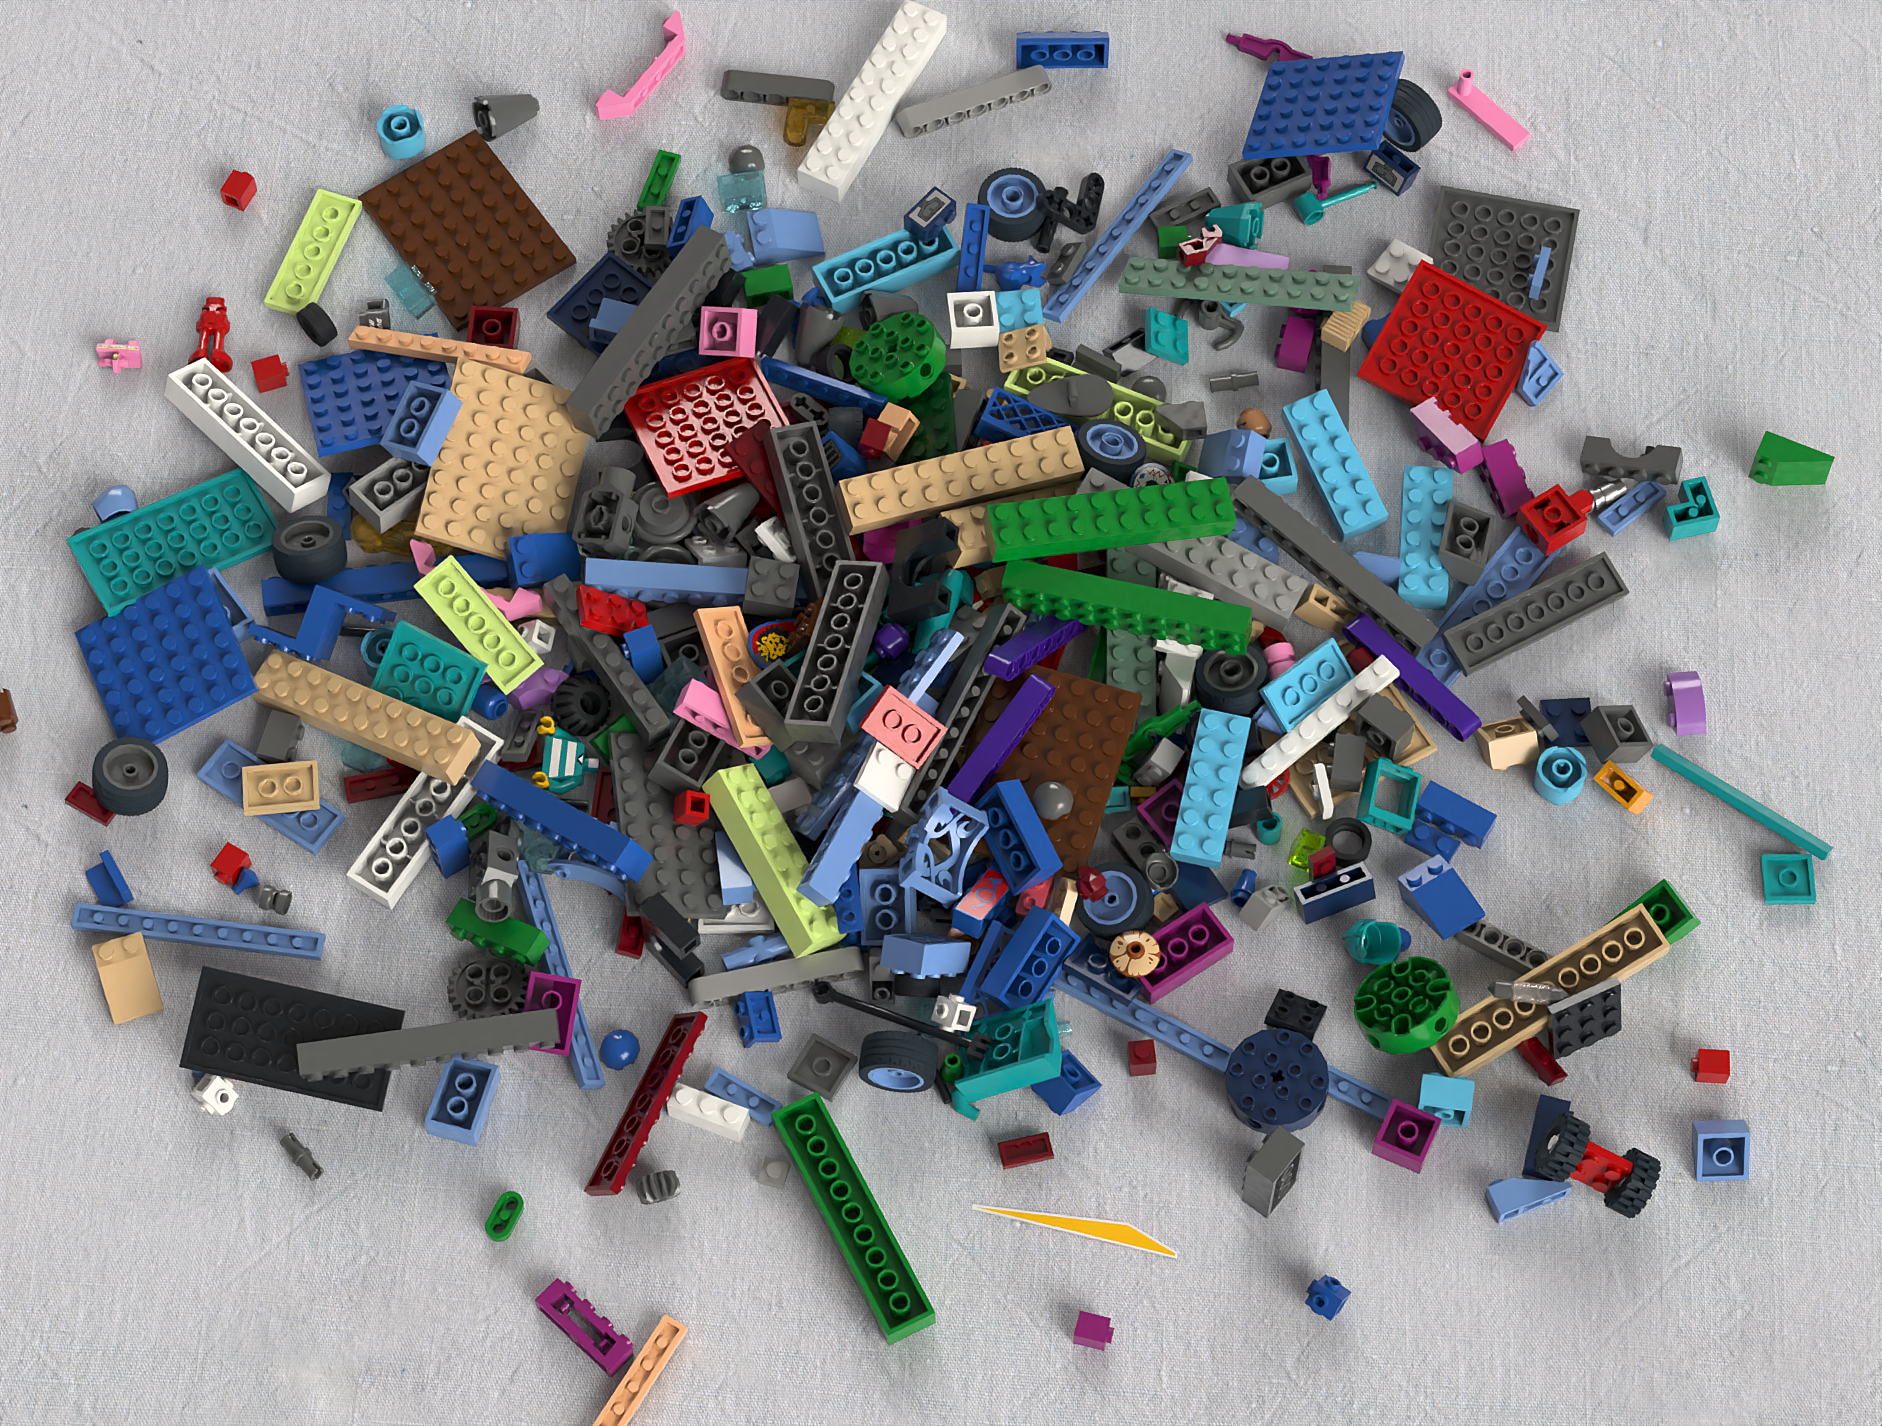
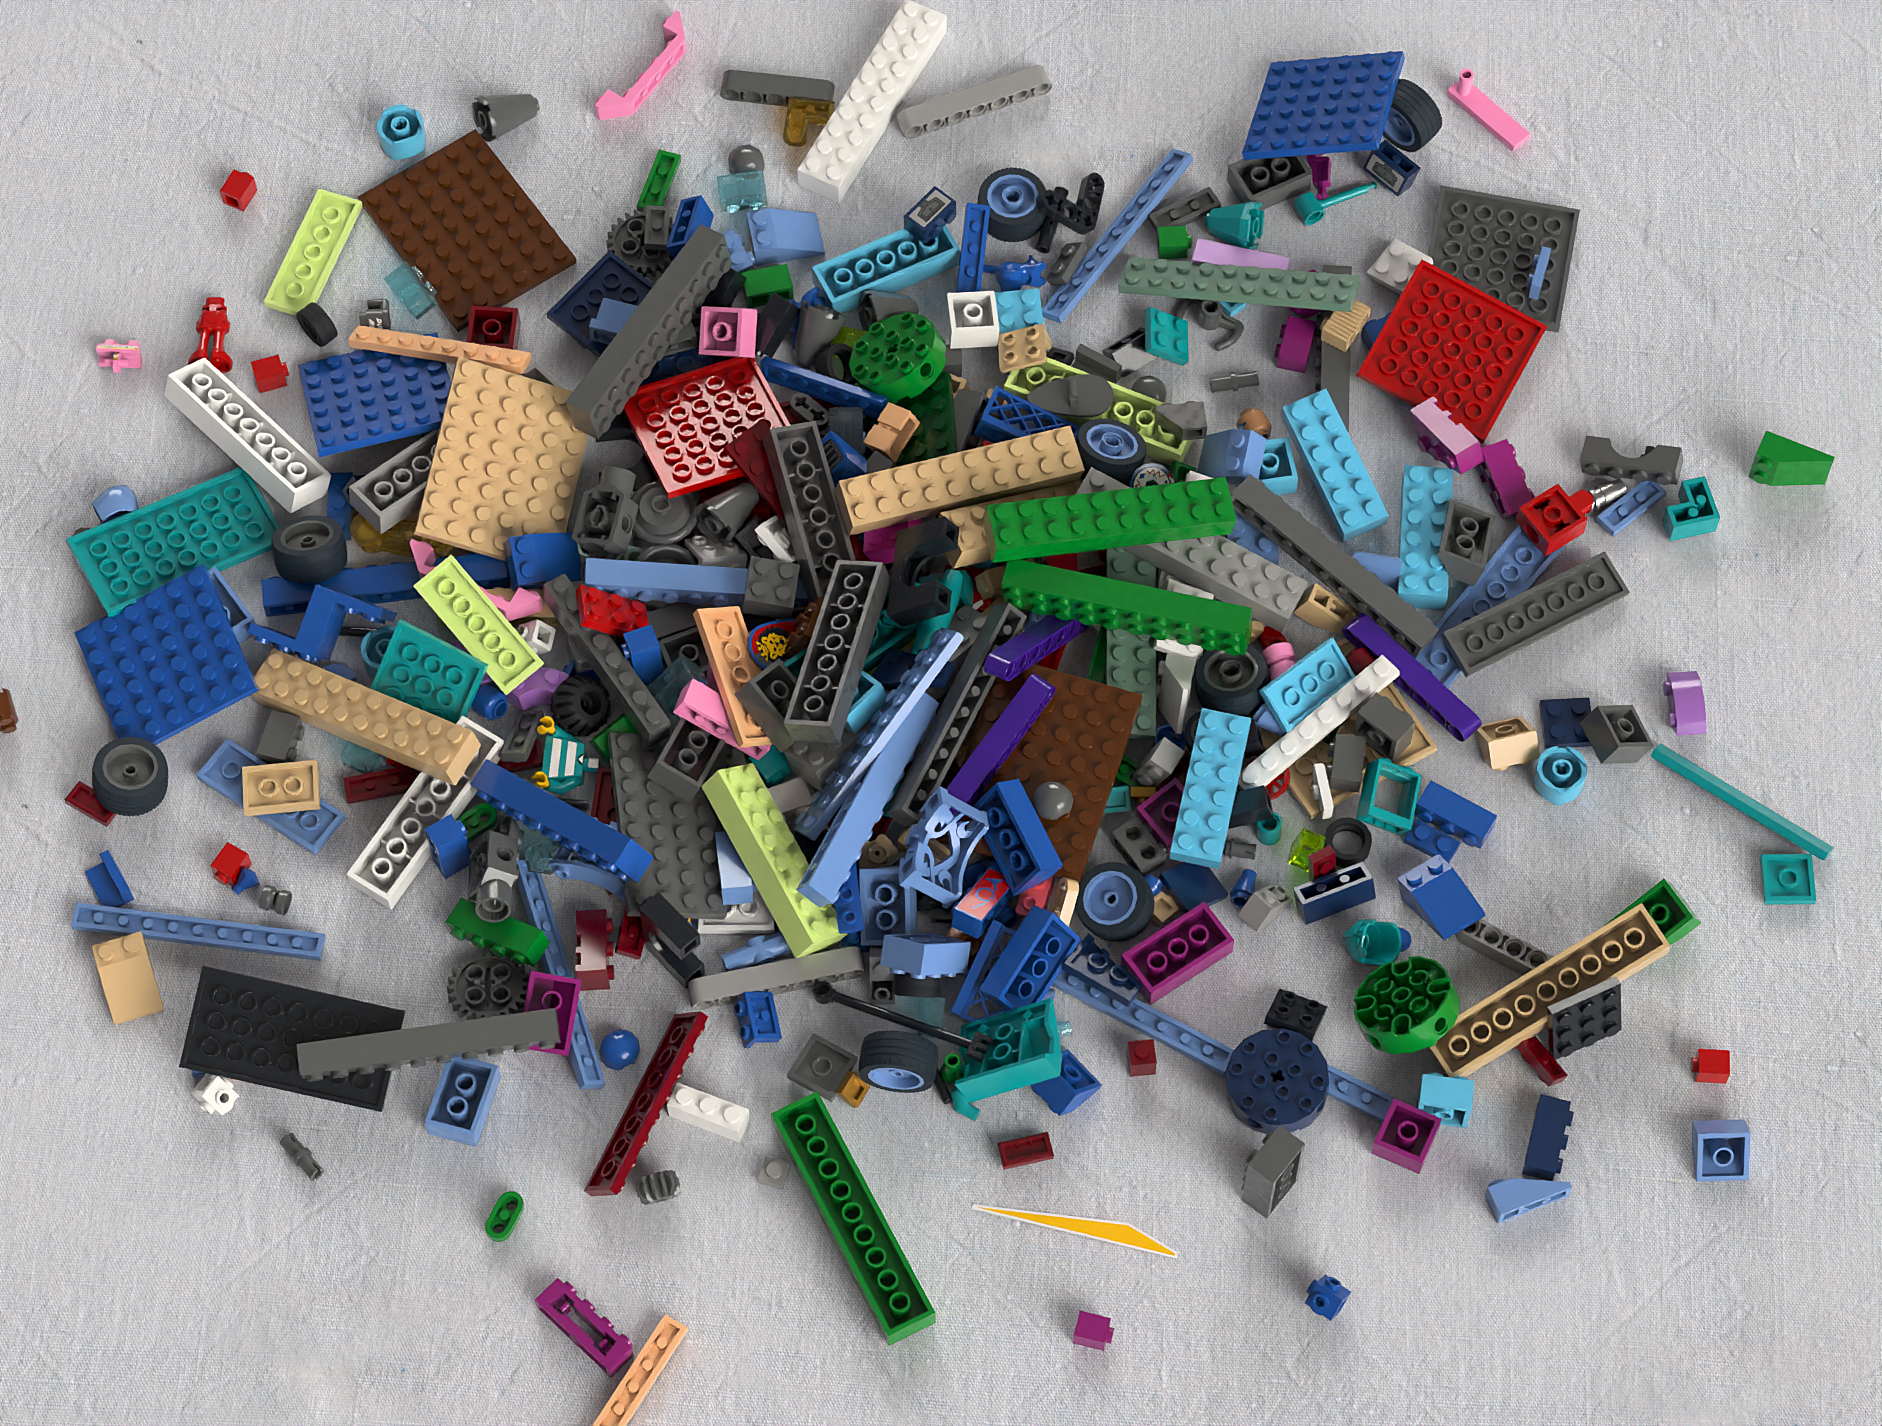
(342, 671): none -> medium blue tile
(421, 423): medium blue brick -> none
(594, 949): none -> dark red wedge
(691, 807): red brick -> none
(731, 1089): medium blue plate -> none
(852, 1089): none -> pearl gold plate
(874, 439): dark red brick -> none
(884, 777): white plate -> none
(890, 641): dark purple head -> none
(902, 727): plate -> none
(953, 1013): white brick -> none
(1062, 49): blue slope -> none
(1090, 884): dark red rock -> none
(1131, 963): tan dish -> none
(1159, 871): dark grey hair -> none
(1162, 725): green piece -> none
(1195, 250): dark red piece -> none
(1263, 49): magenta piece -> none
(1527, 992): piece -> none
(1538, 374): medium blue wing -> none
(1541, 725): dark grey plate -> none
(1623, 787): light orange slope -> none
(1623, 1180): black plate -> none

